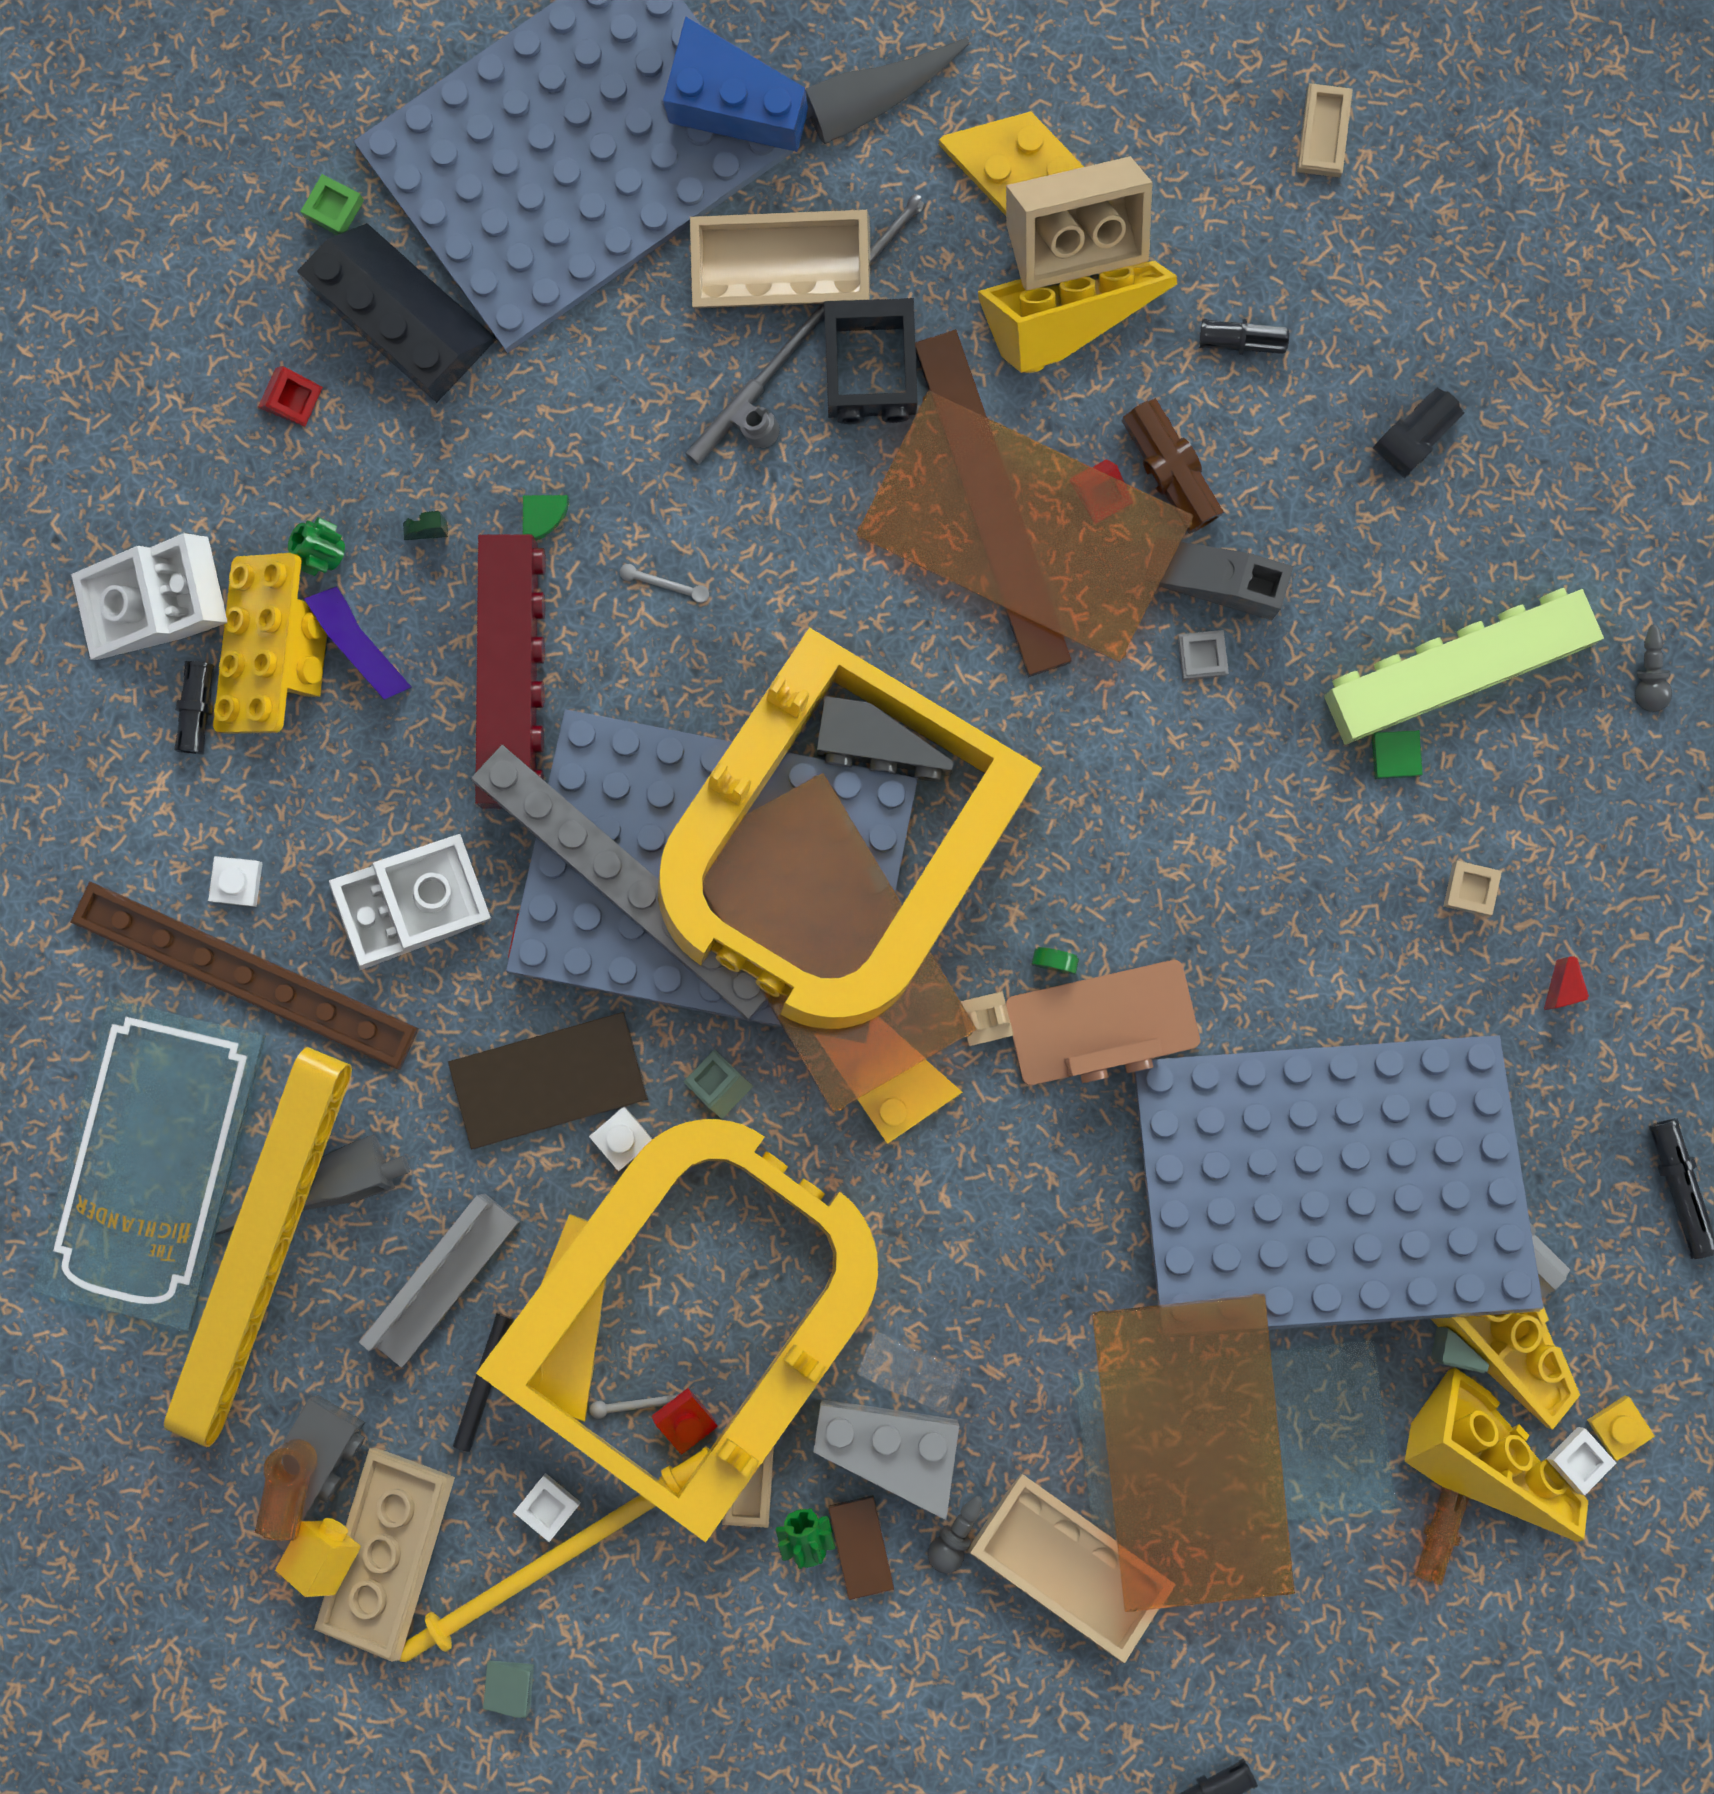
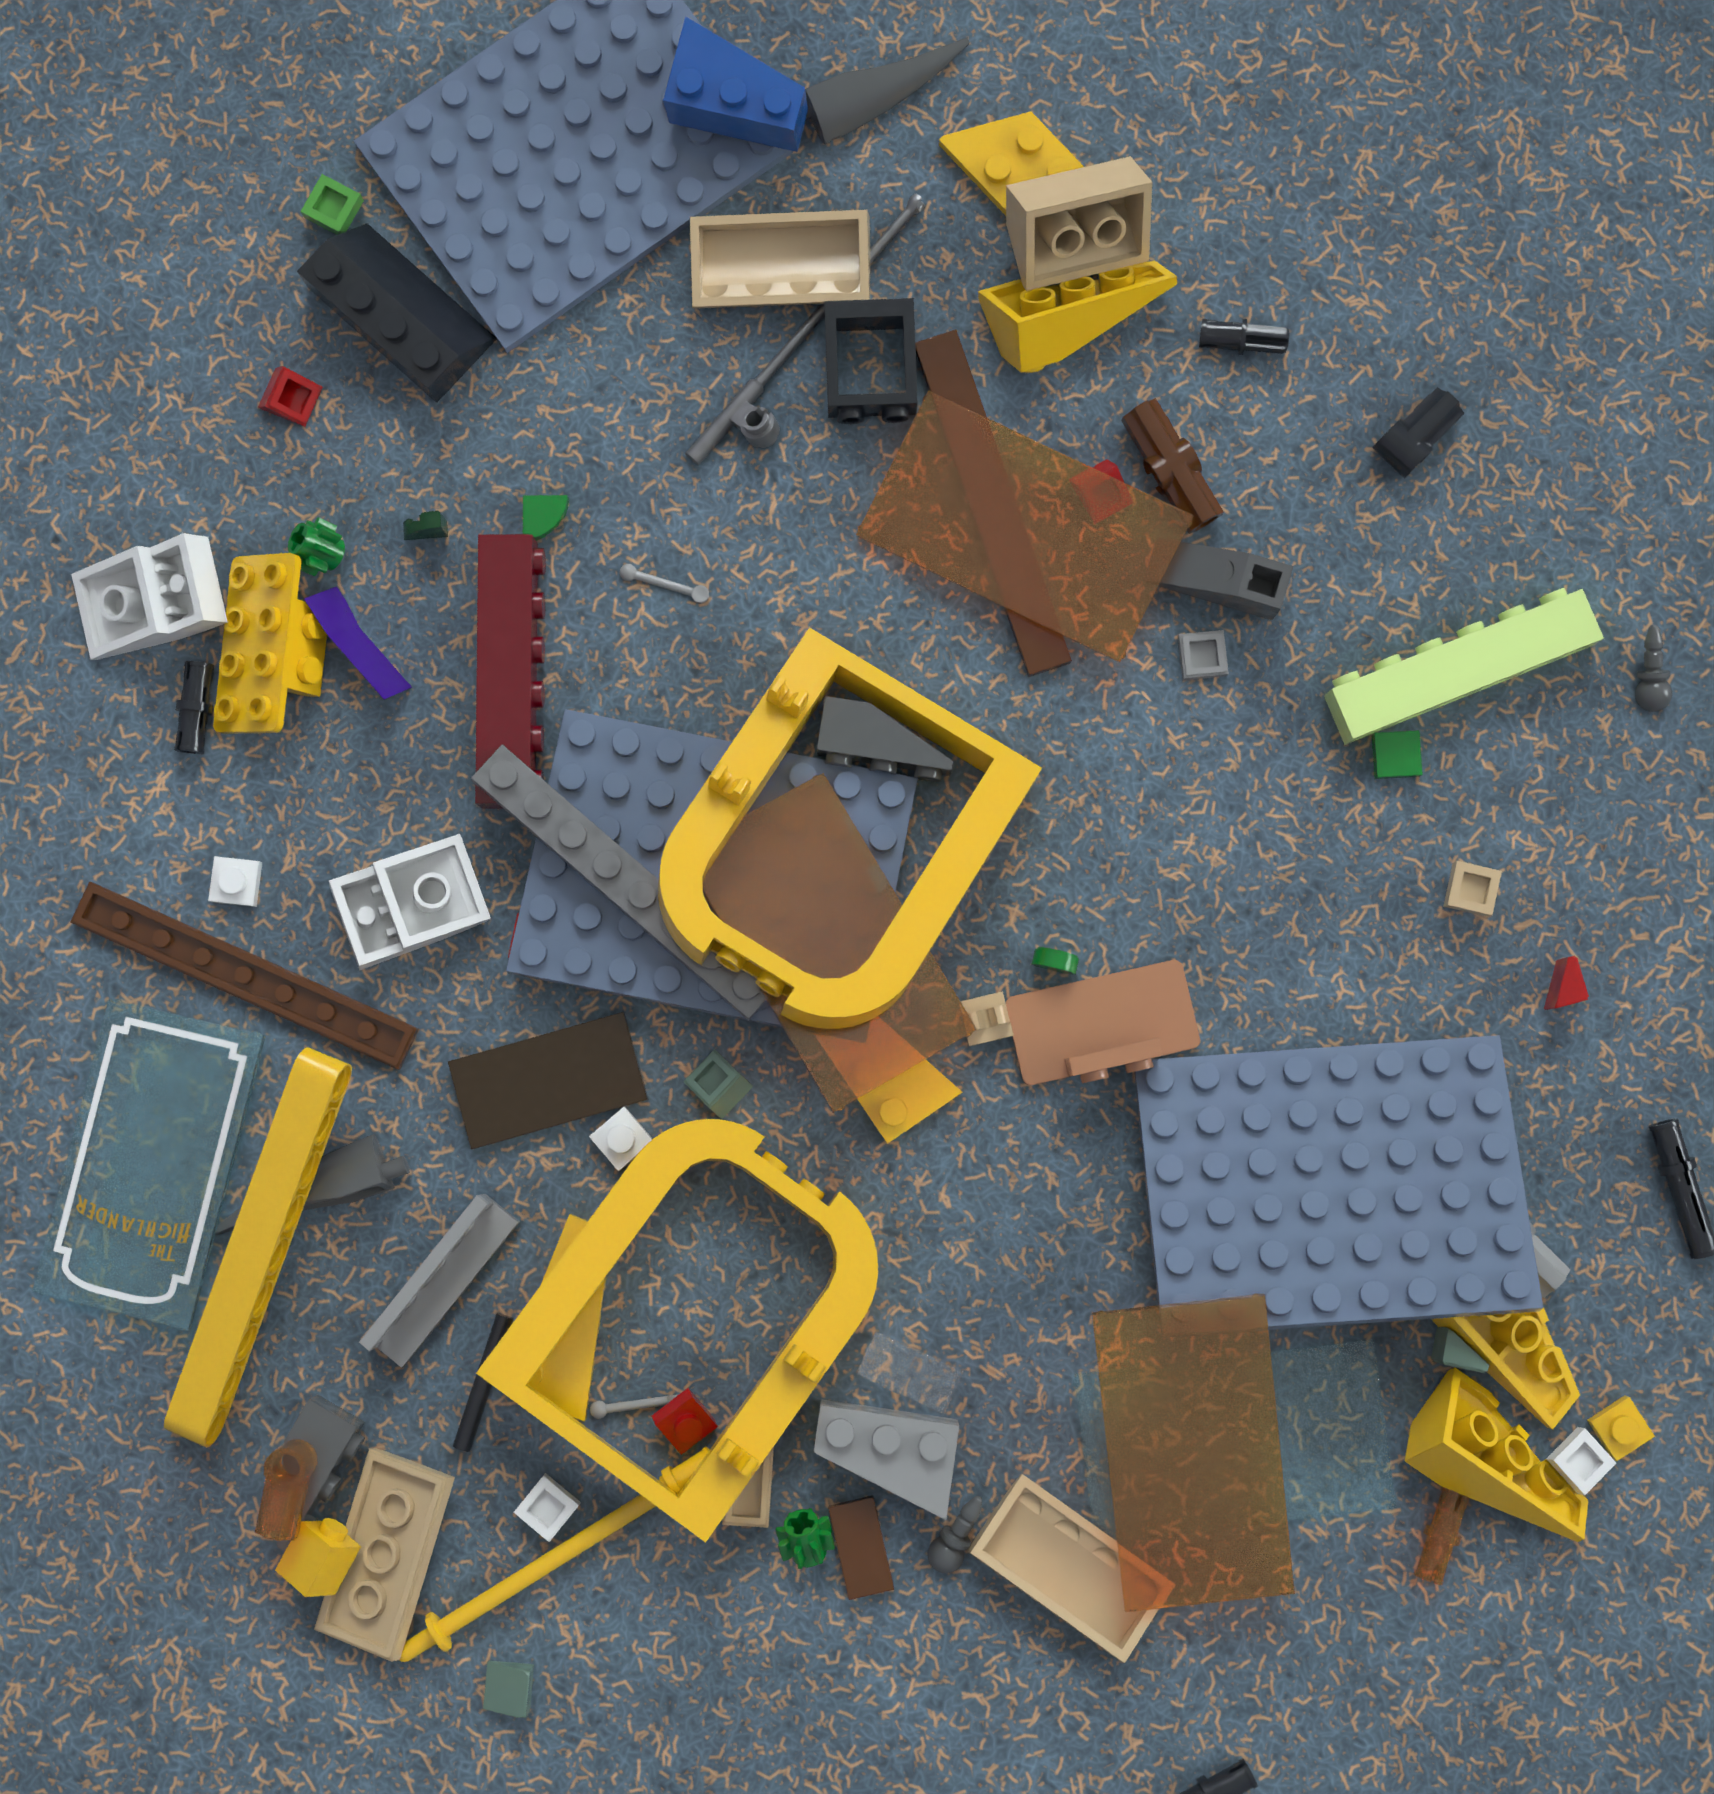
(1324, 130): tan tile -> none

